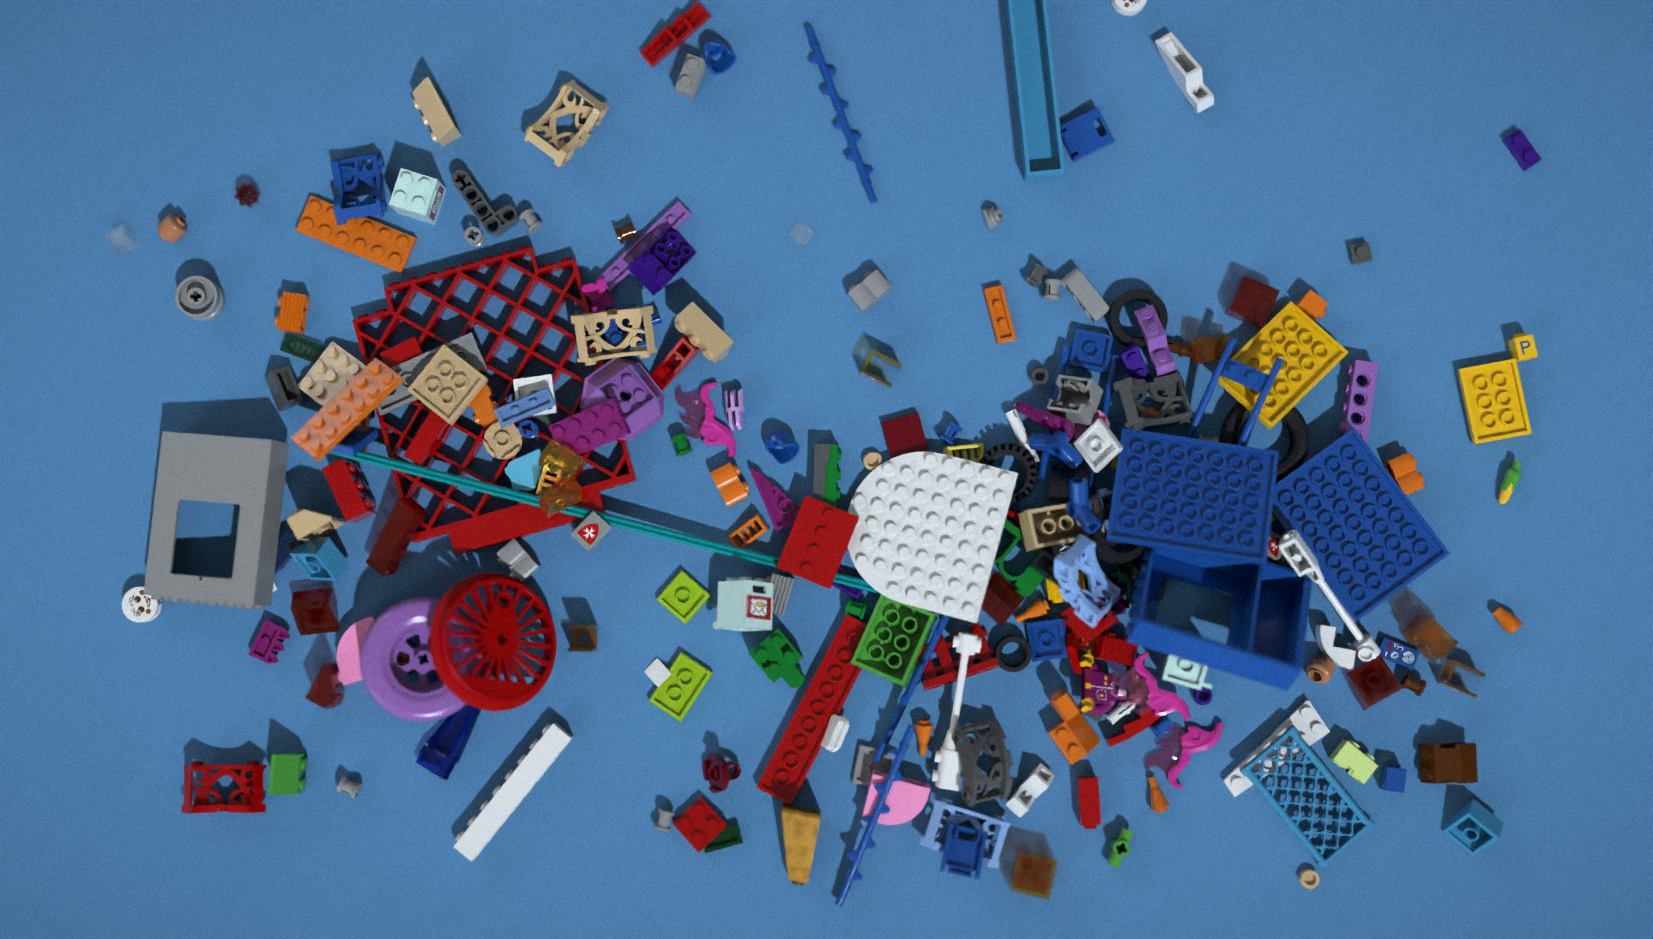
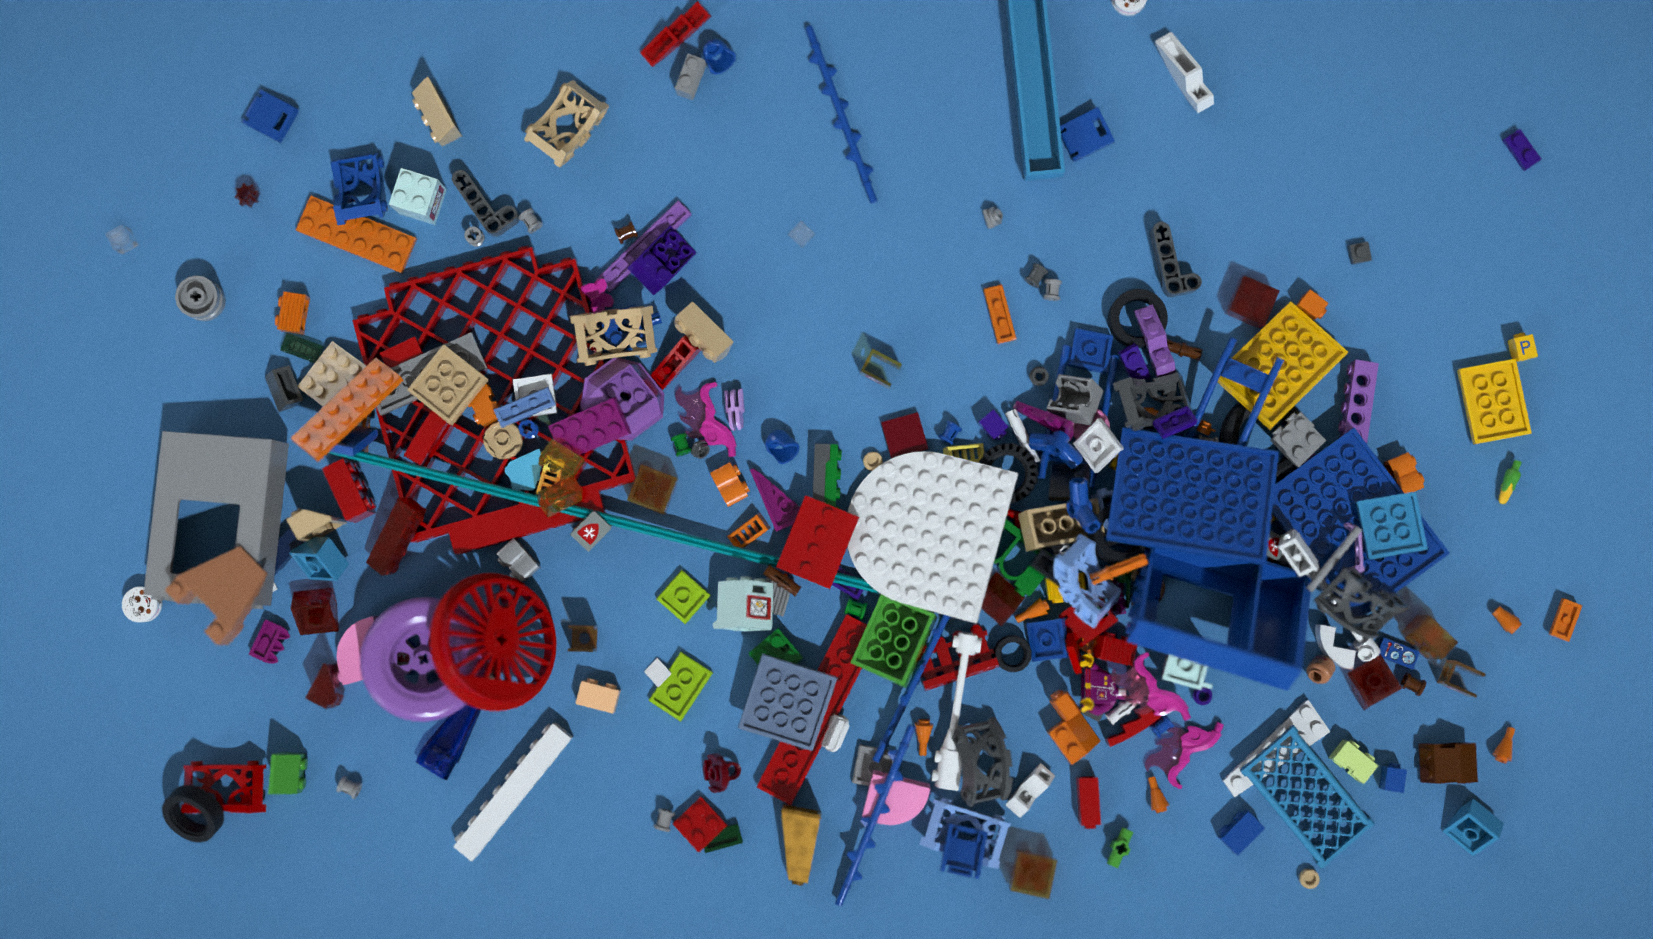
(172, 228): nougat head -> none
(200, 800): none -> black tyre
(226, 587): none -> nougat wedge
(265, 114): none -> blue container
(598, 696): none -> light nougat brick
(653, 489): none -> clear orange brick
(700, 449): none -> dark grey plate
(770, 572): none -> reddish brown pin
(787, 702): none -> sand blue plate
(869, 290): light grey brick -> none
(993, 425): none -> dark purple brick
(1085, 295): light grey beam -> none
(1118, 569): none -> orange axle
(1170, 259): none -> dark grey beam
(1175, 422): none -> dark purple plate
(1205, 427): none -> orange plate
(1209, 350): clear orange brick -> none
(1240, 831): none -> blue brick
(1297, 438): none -> light grey plate
(1334, 559): none -> light grey piece
(1358, 548): none -> lavender piece
(1365, 625): none -> dark grey fence
(1391, 525): none -> dark azure plate
(1504, 750): none -> orange cone
(1565, 620): none -> orange plate

